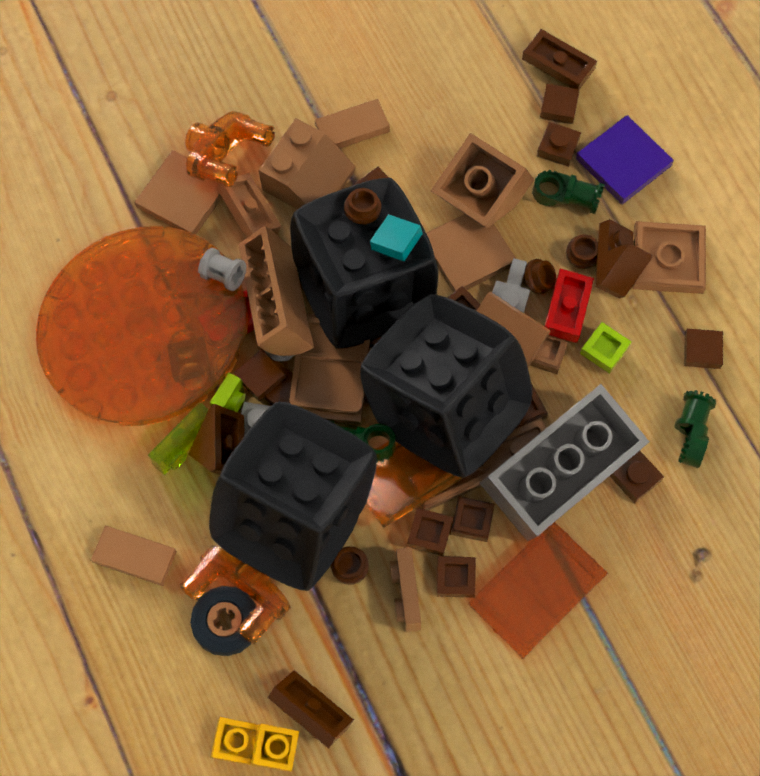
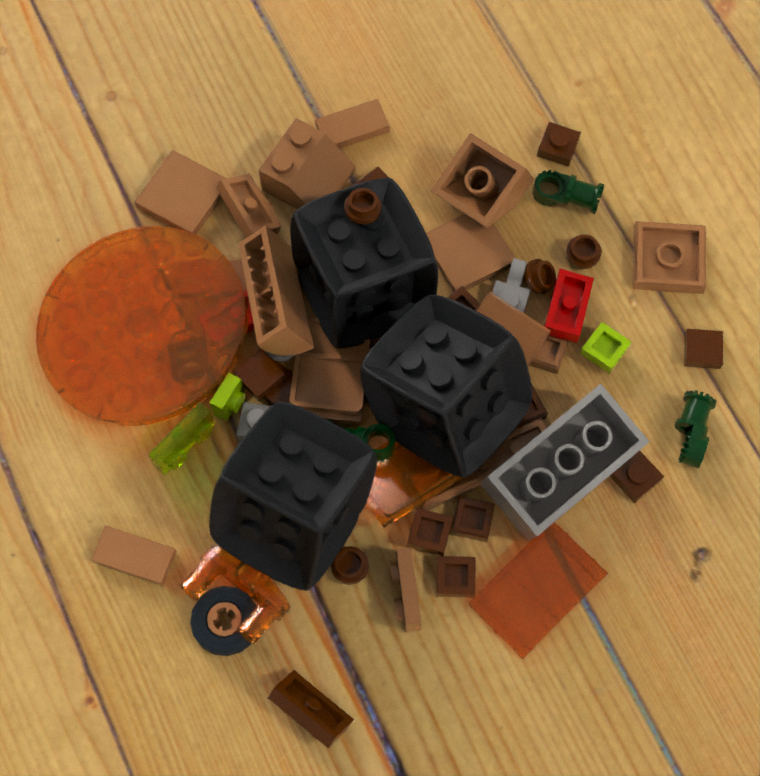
(213, 143): clear orange connector -> none
(217, 438): reddish brown slope -> none
(222, 269): light grey bush -> none
(254, 744): yellow slope -> none
(396, 237): teal tile -> none
(559, 60): reddish brown plate -> none
(559, 103): reddish brown tile -> none
(618, 259): reddish brown slope -> none
(624, 159): dark purple tile -> none

